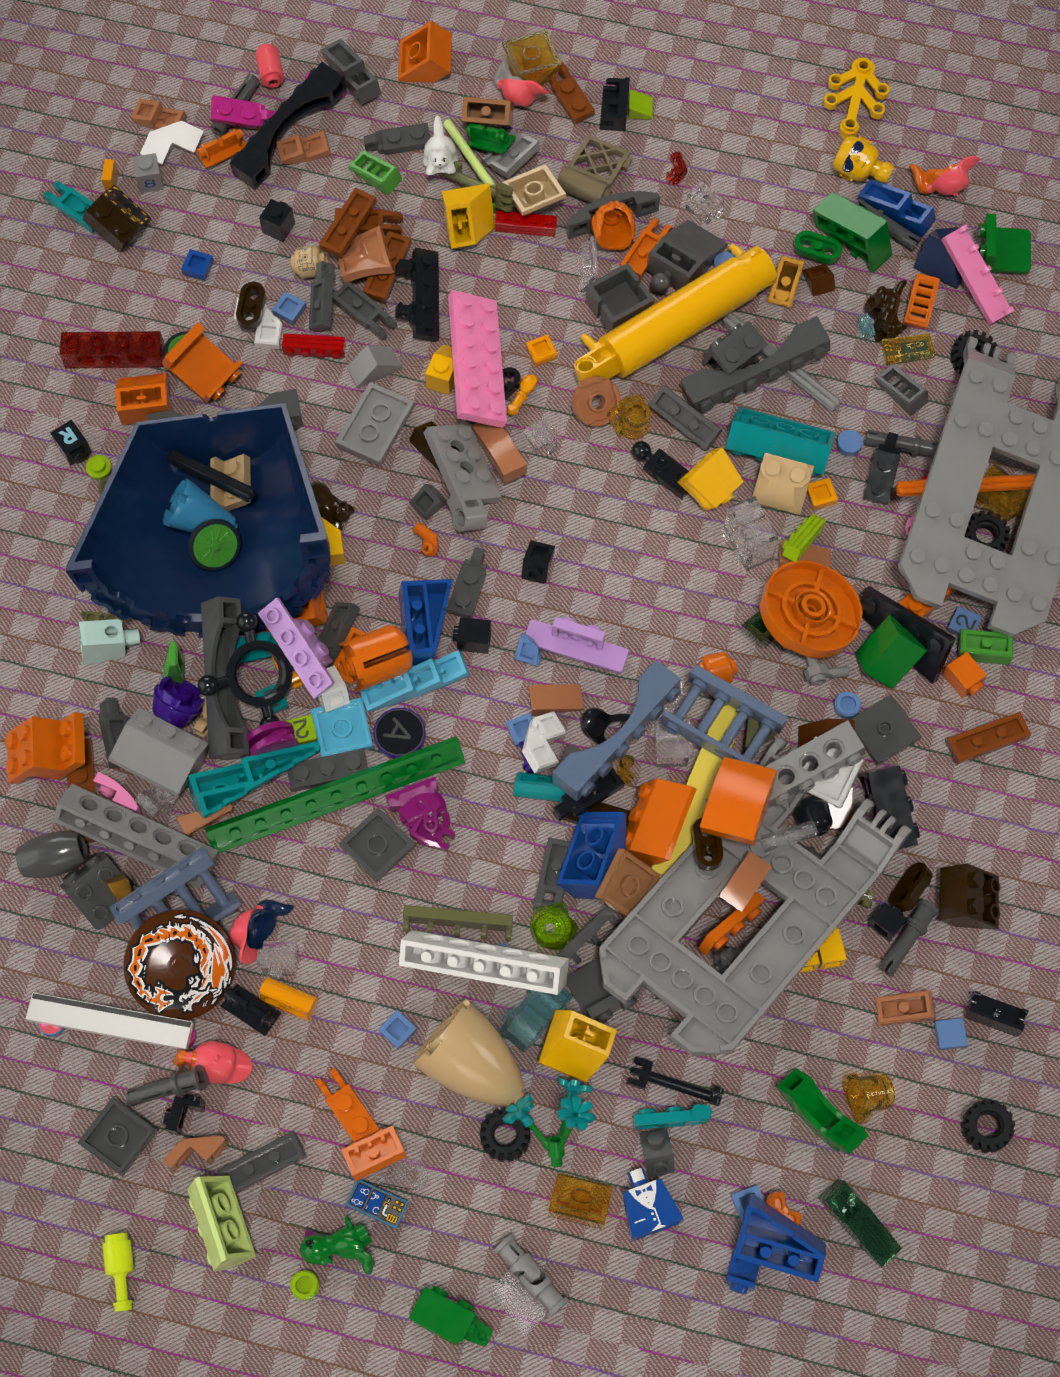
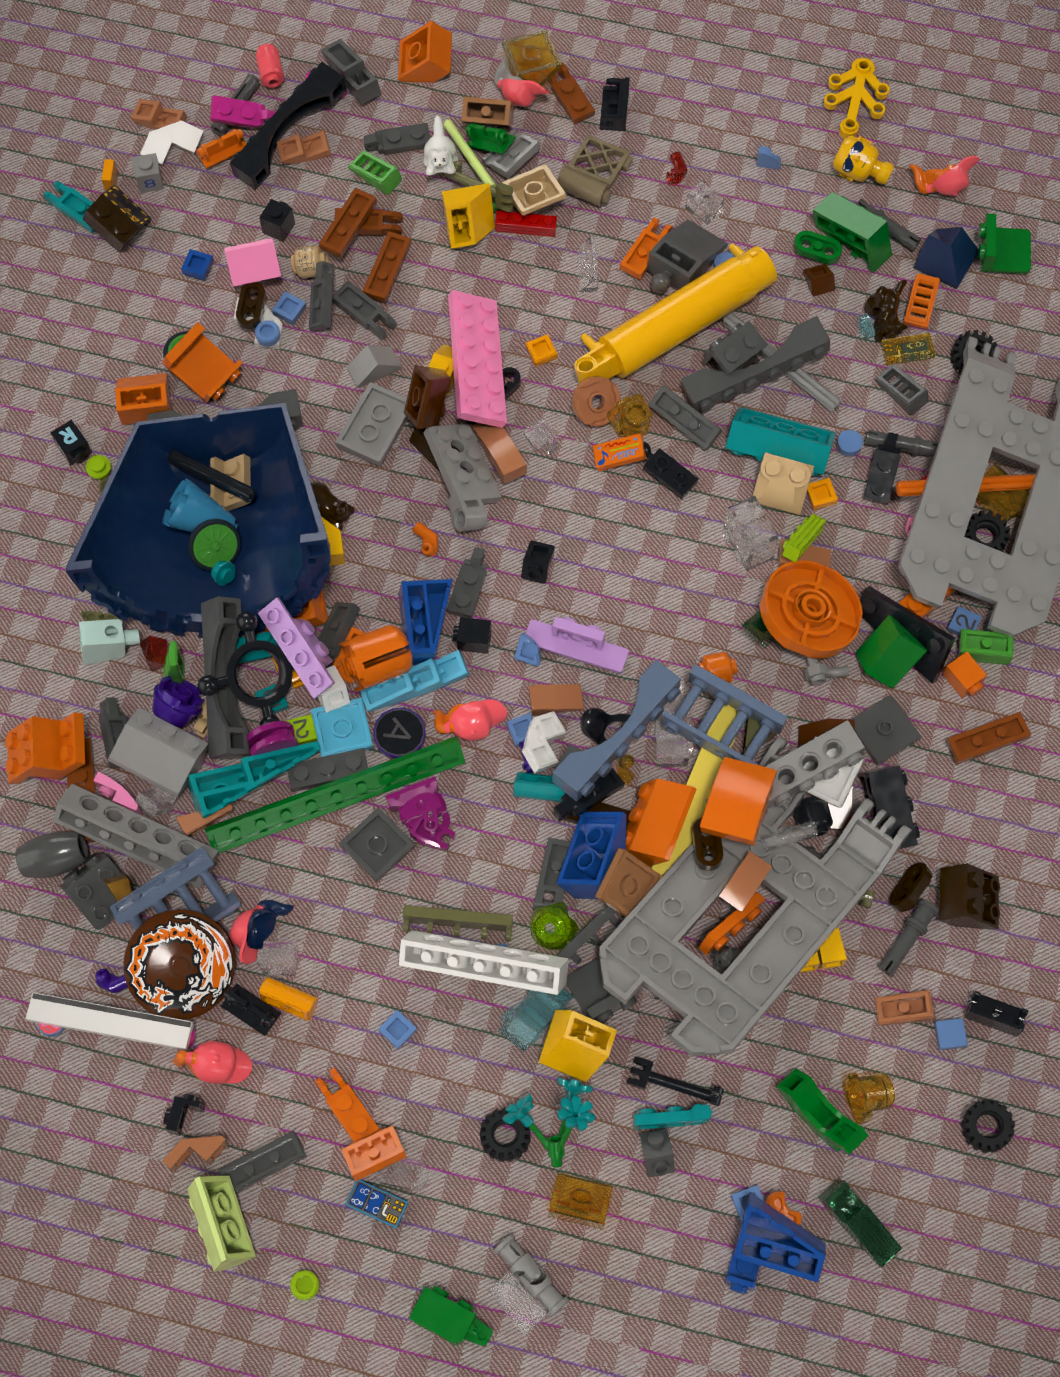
(110, 982): none -> dark purple arm
(112, 349): clear red brick -> none
(117, 1136): dark grey plate -> none
(119, 1263): neon yellow piece -> none
(154, 651): none -> clear red slope
(178, 1084): dark grey pin -> none
(223, 572): none -> teal plate
(252, 262): none -> bright pink slope
(267, 333): none -> medium blue tile
(313, 345): red piece -> none
(345, 1243): green animal -> none
(366, 256): nougat plate -> none
(424, 309): black hinge -> none
(427, 396): none -> reddish brown slope
(428, 501): dark grey slope -> none
(470, 720): none -> coral hair
(471, 1058): tan cylinder -> none
(527, 385): light orange piece -> none
(614, 226): orange hair -> none
(616, 297): dark grey piece -> none
(619, 452): none -> orange tile
(638, 201): dark grey slope -> none
(640, 105): lime slope -> none
(649, 1206): blue torso -> none
(712, 480): yellow torso -> none
(767, 159): none -> medium blue tile
(788, 278): pearl gold slope -> none
(847, 705): medium blue tile -> none
(887, 921): black plate -> none
(899, 206): blue slope -> none
(976, 275): bright pink hinge -> none

